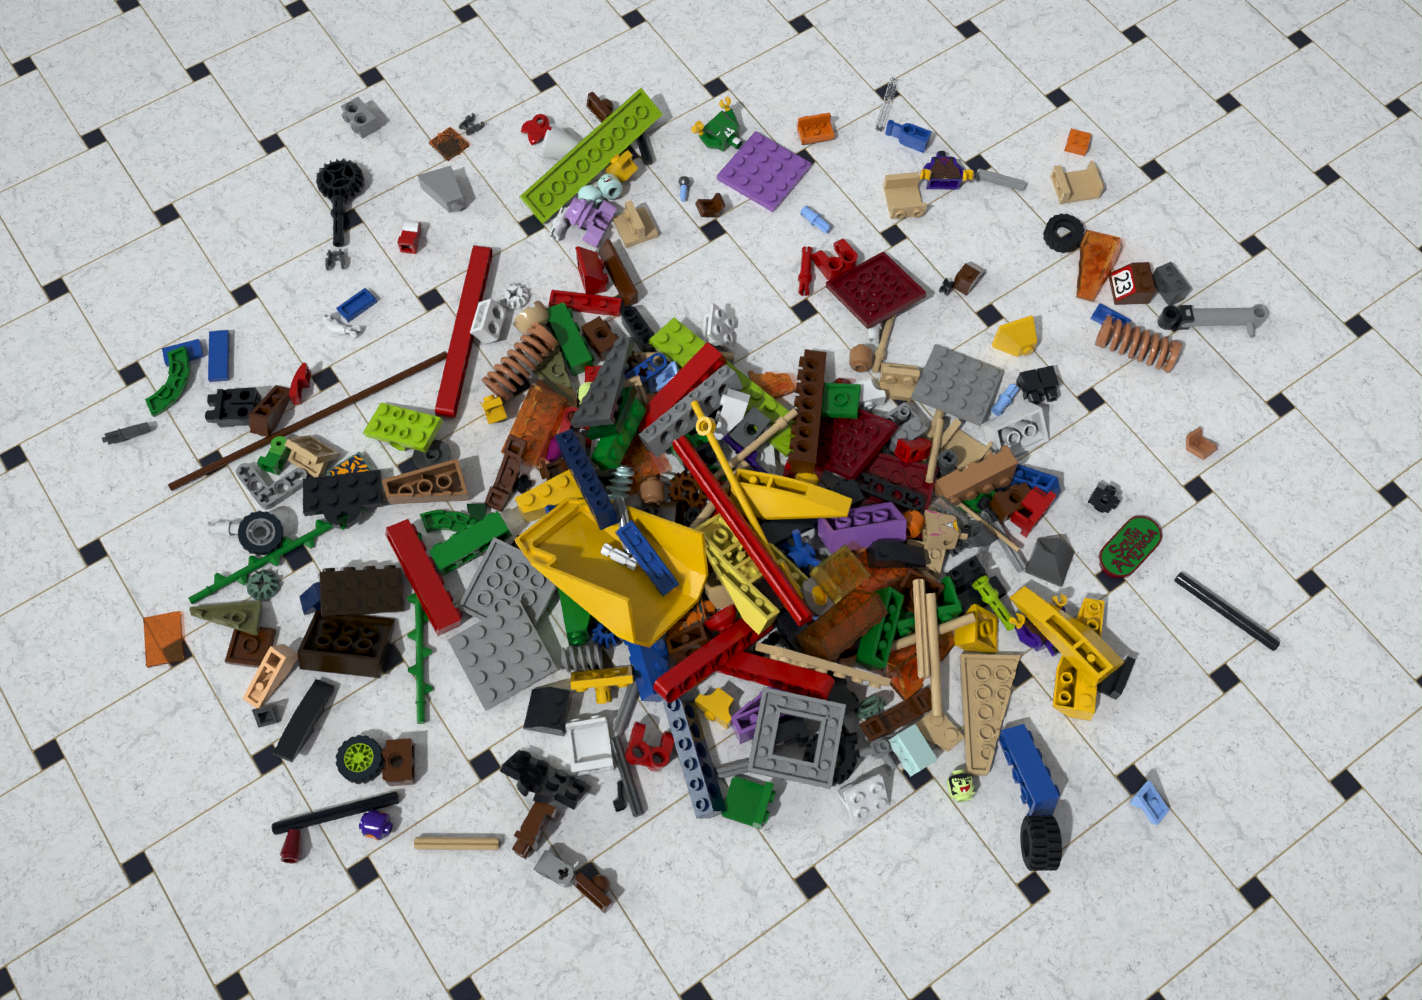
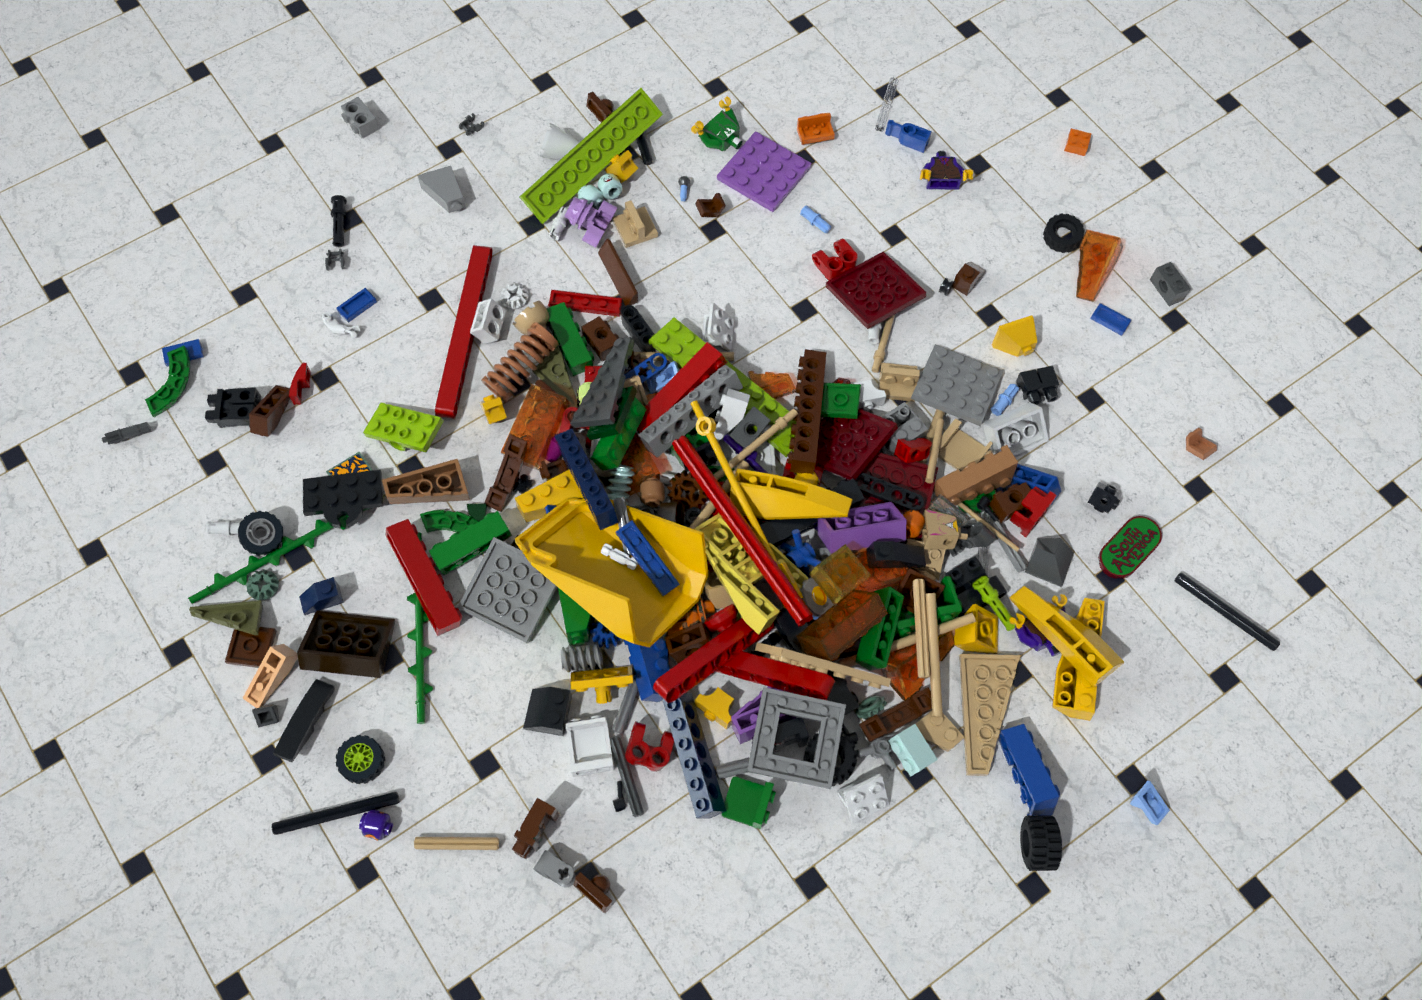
(163, 639): clear orange piece -> none
(218, 356): blue tile -> none
(265, 491): light grey beam -> none
(275, 457): leg -> none
(291, 848): dark red cone -> none
(307, 421): reddish brown piece -> none
(310, 454): tan bracket -> none
(338, 174): black gear -> none
(361, 591): dark brown bracket -> none
(405, 772): reddish brown brick -> none
(409, 236): red leg -> none
(437, 453): dark grey dish -> none
(449, 144): clear orange piece -> none
(502, 655): light grey plate -> none
(535, 130): red plate -> none
(544, 780): black plate -> none
(591, 271): red slope -> none
(805, 272): red pin -> none
(861, 358): medium nougat head -> none
(903, 195): tan panel -> none
(946, 462): dark grey piece -> none
(961, 786): head -> none
(1000, 179): light grey axle -> none
(1077, 185): tan panel -> none
(1108, 328): nougat piece -> none
(1115, 682): black panel -> none
(1132, 284): reddish brown slope -> none
(1186, 316): light grey piece -> none

